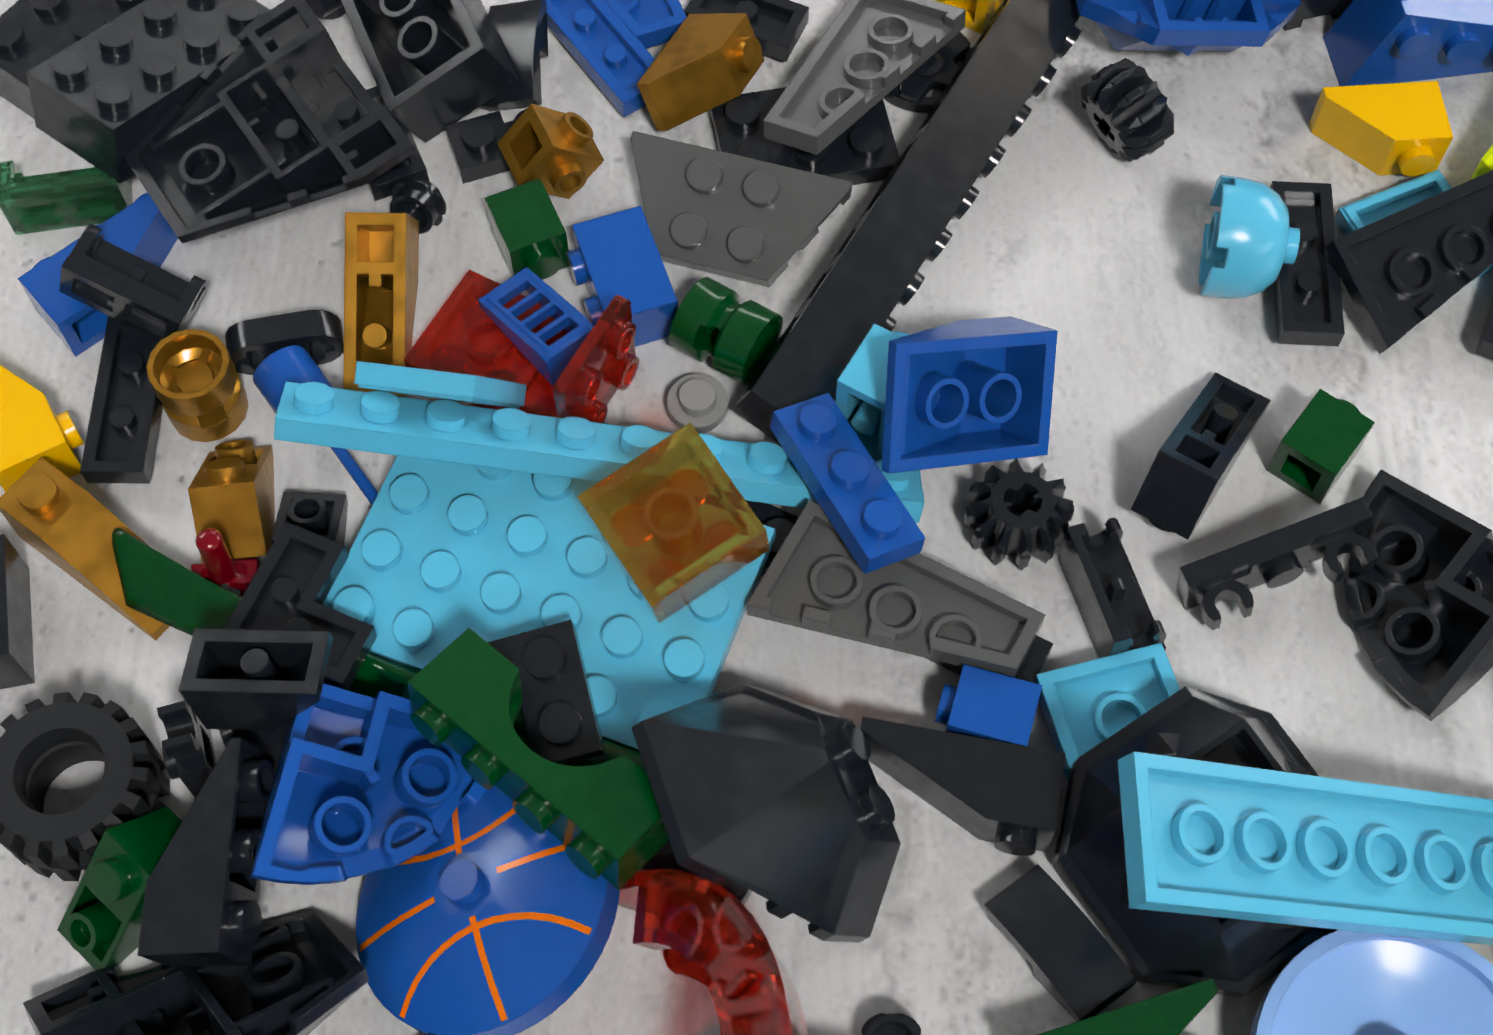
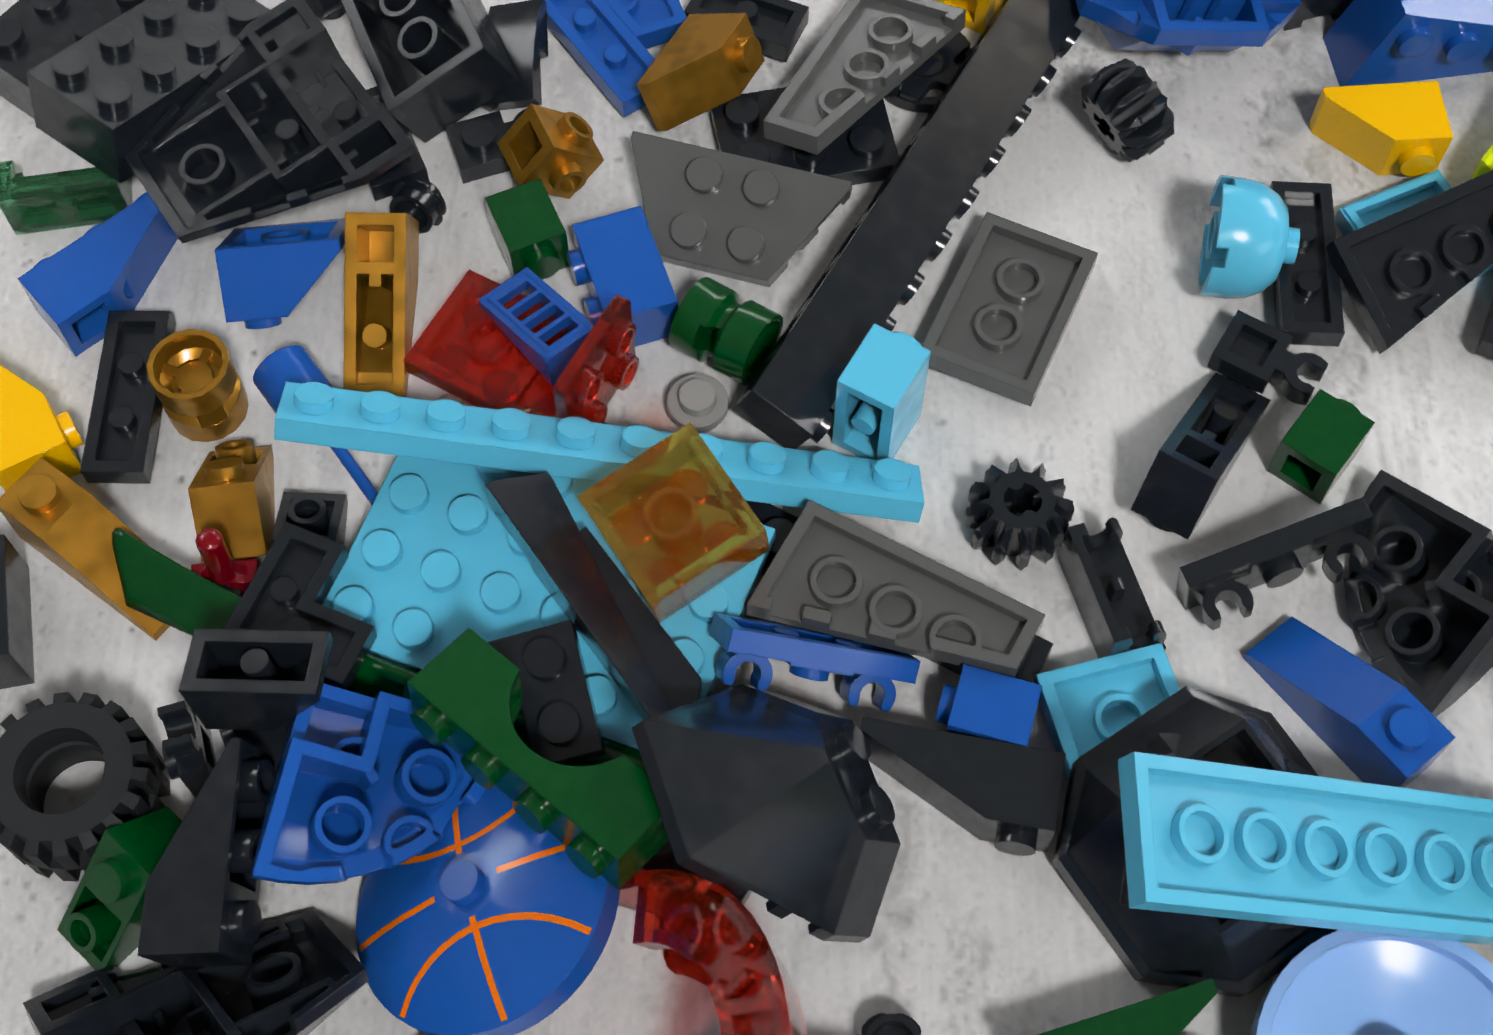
(128, 286): black hinge -> none
(258, 338): black beam -> none
(273, 267): none -> blue slope
(440, 385): medium azure tile -> none
(595, 596): none -> black wedge
(810, 657): none -> blue plate
(847, 483): blue plate -> none
(968, 394): blue slope -> none
(1008, 308): none -> dark grey plate
(1060, 943): black slope -> none
(1259, 354): none -> black plate
(1350, 705): none -> blue slope

